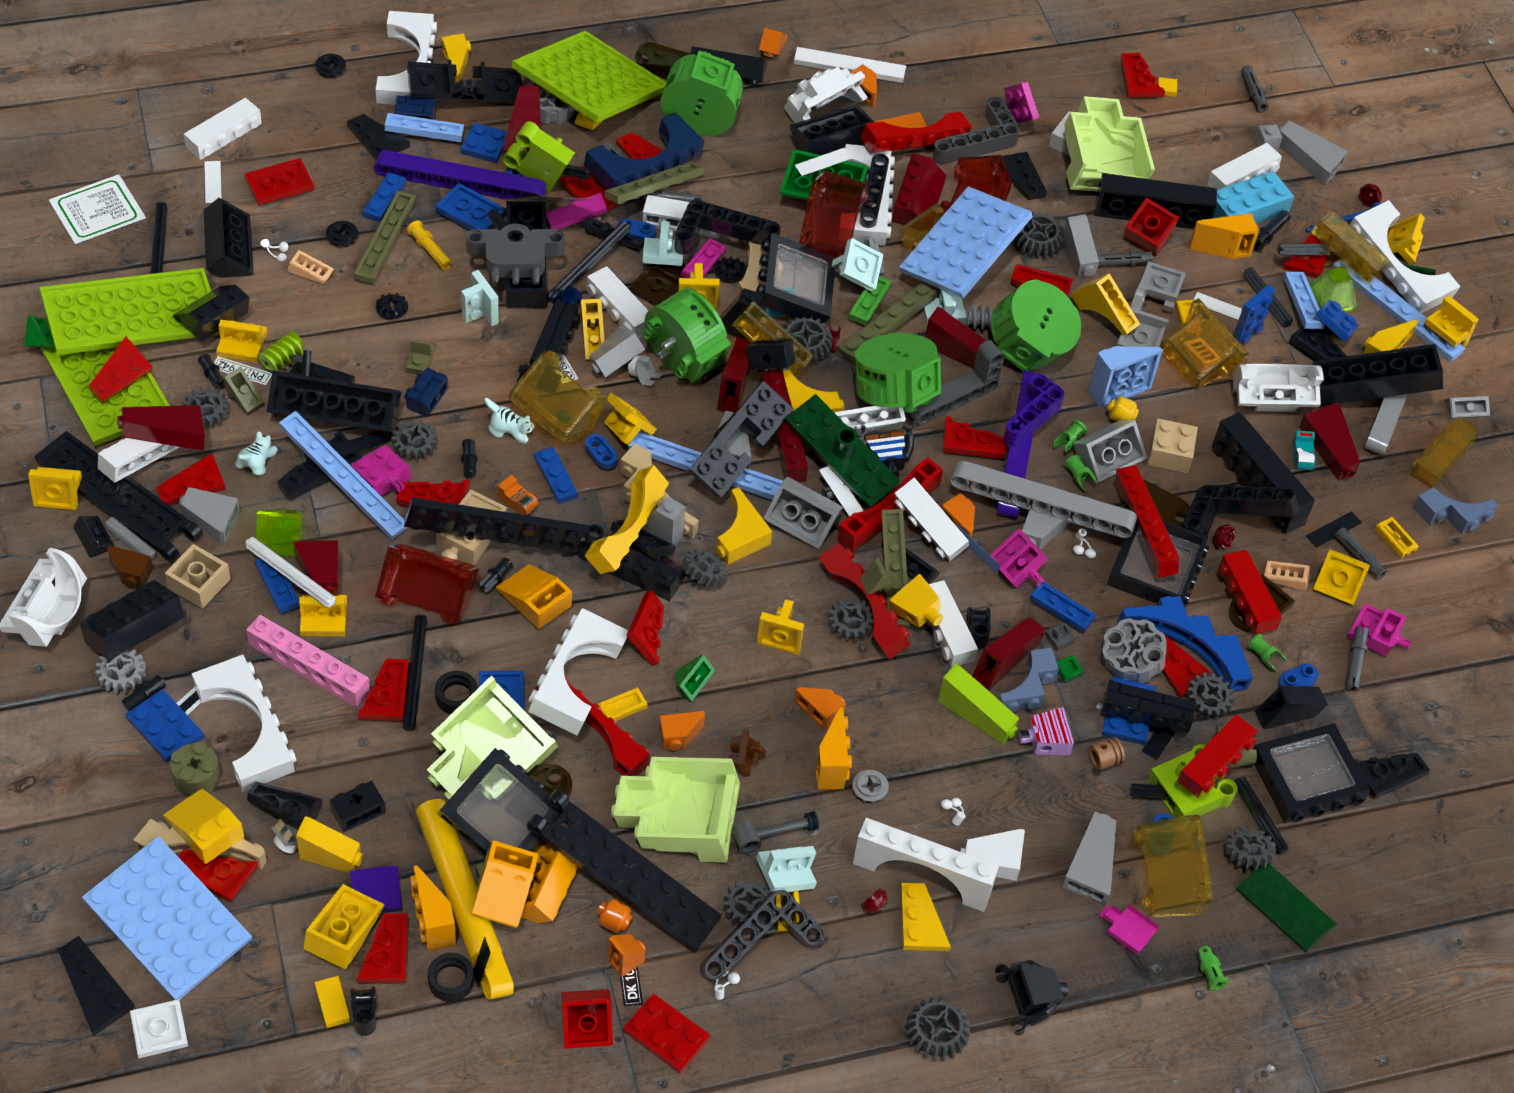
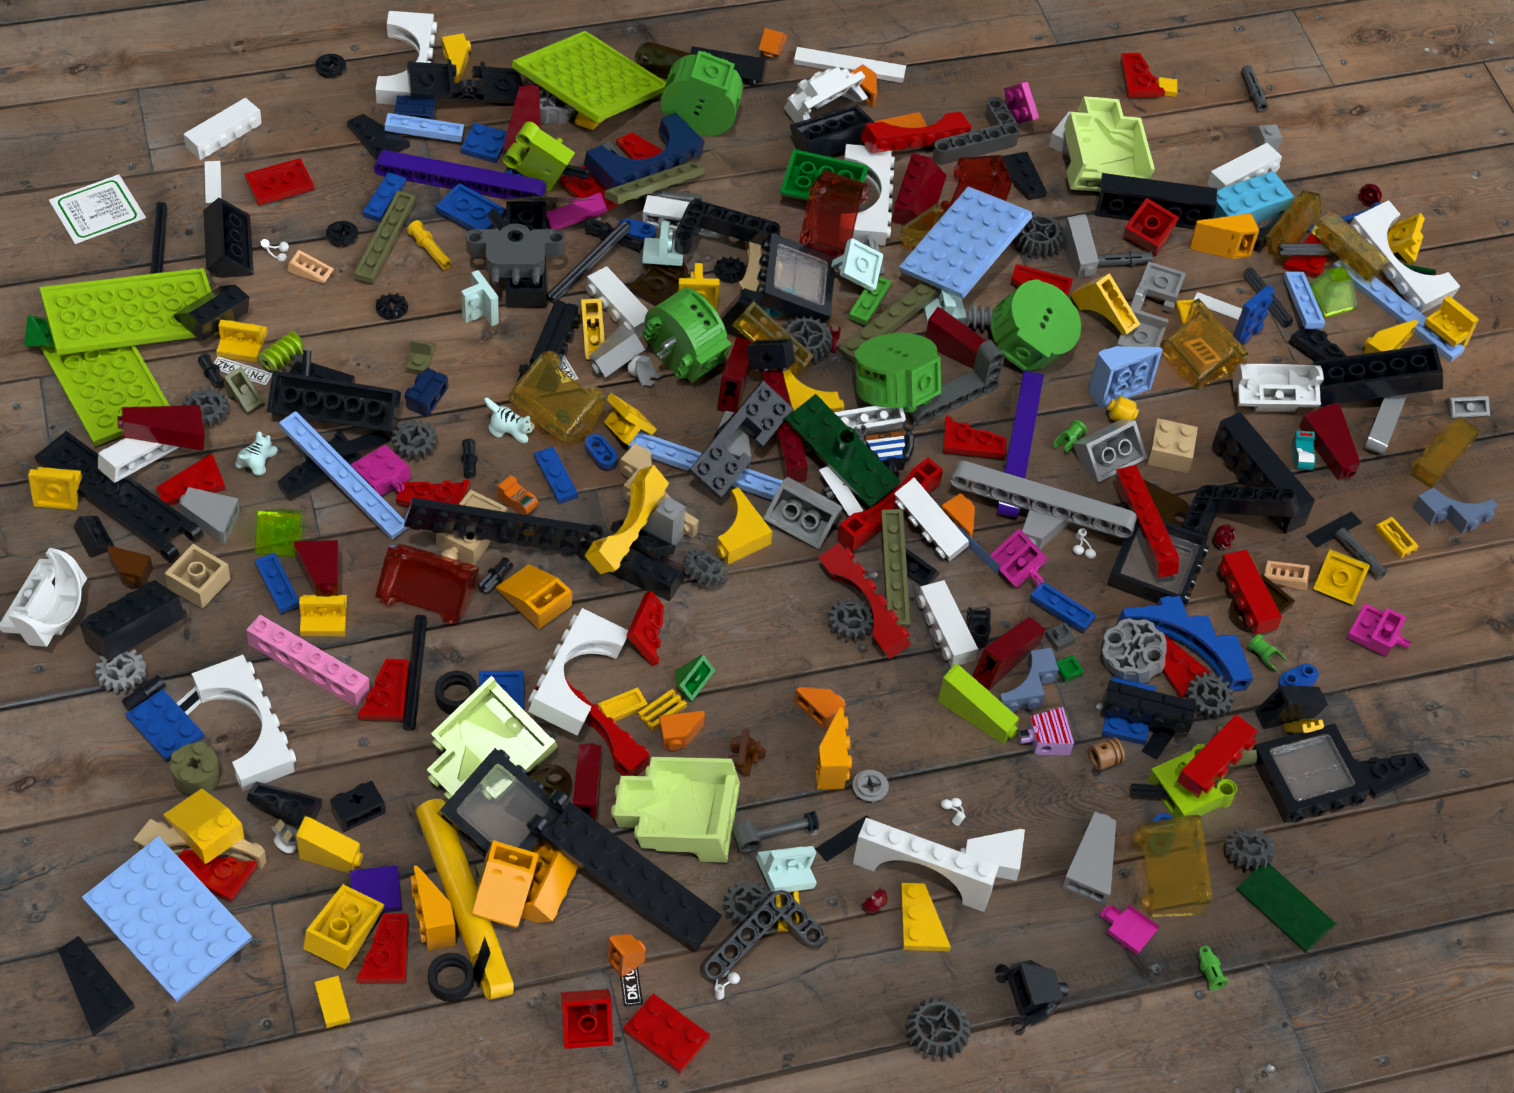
(119, 371): red wing -> none
(129, 537): light grey axle -> none
(158, 1028): white tile -> none
(290, 572): white axle -> none
(364, 1006): black piece -> none
(571, 295): clear blue wheel -> none
(587, 778): none -> dark red slope
(614, 915): orange head -> none
(659, 702): none -> yellow tile
(708, 255): dark pink tile -> none
(780, 631): yellow bracket -> none
(823, 161): white sticker -> none
(841, 841): none -> black sticker
(876, 579): olive slope -> none
(877, 184): black beam -> none
(917, 603): yellow torso -> none
(1045, 403): dark purple beam -> none
(1079, 471): bright green piece -> none
(1261, 814): black axle -> none
(1294, 221): none -> clear yellow brick
(1303, 726): none -> yellow tile
(1312, 152): light grey slope -> none
(1337, 320): blue plate -> none
(1358, 650): dark grey pin -> none

